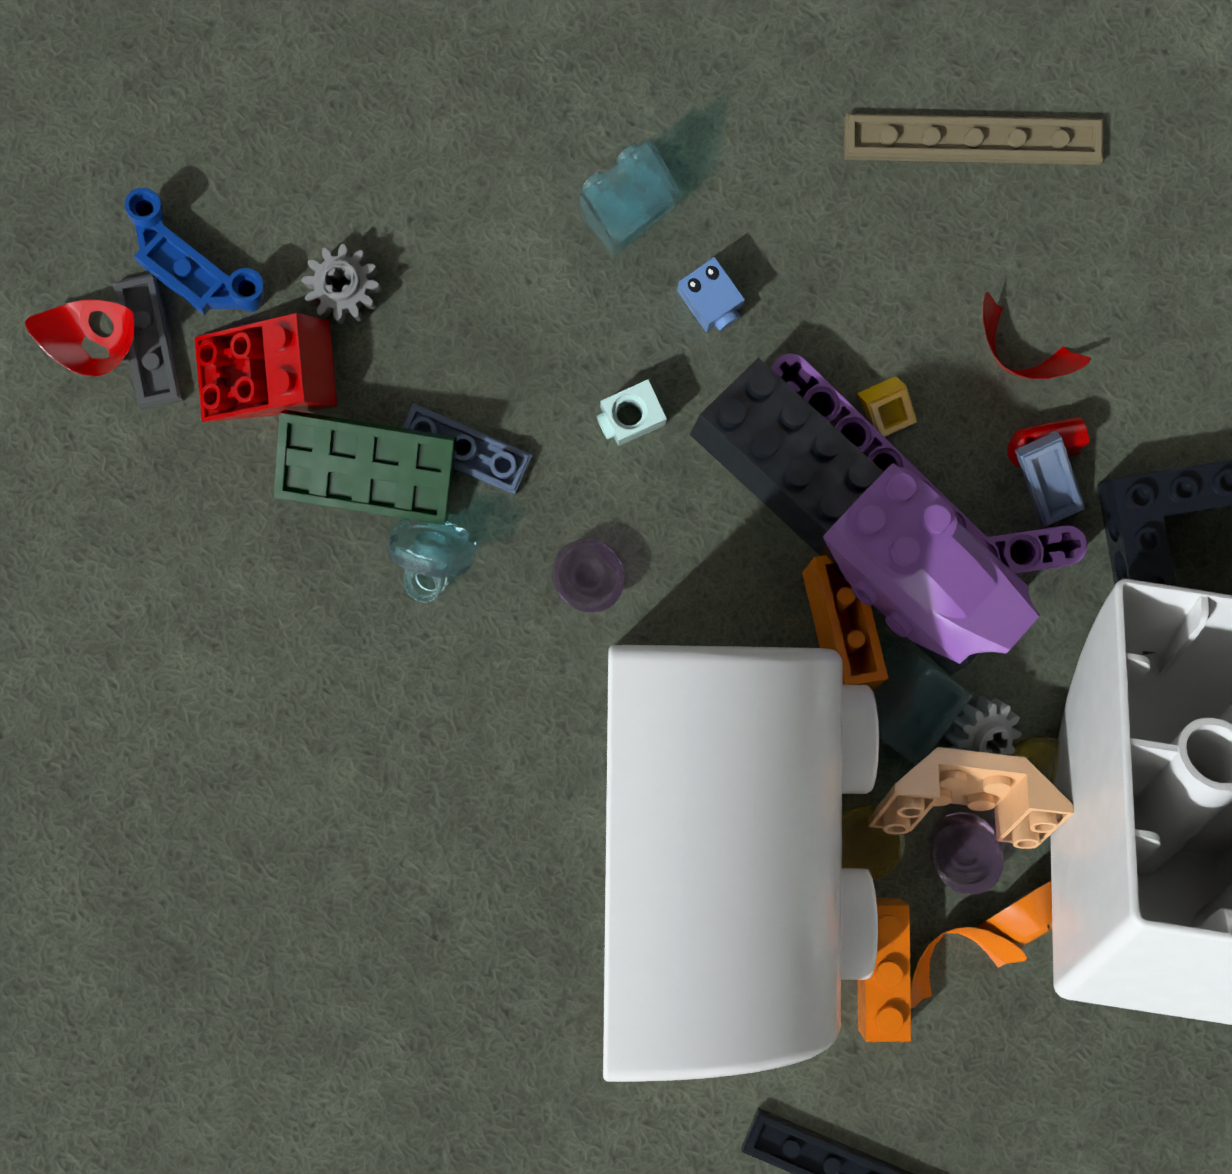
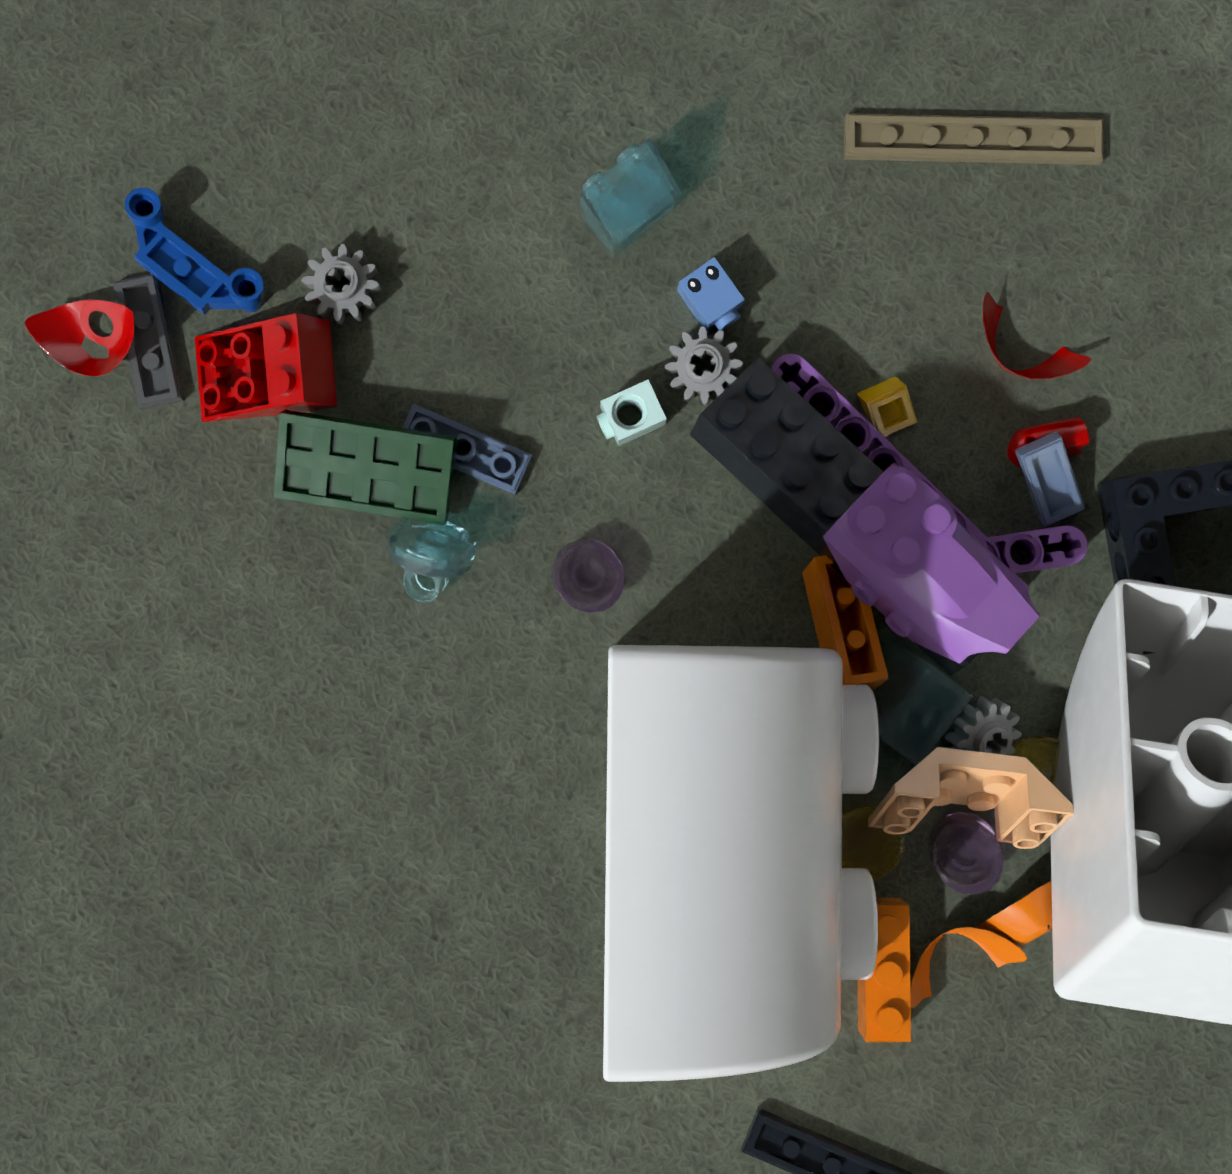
(700, 350): none -> light grey gear

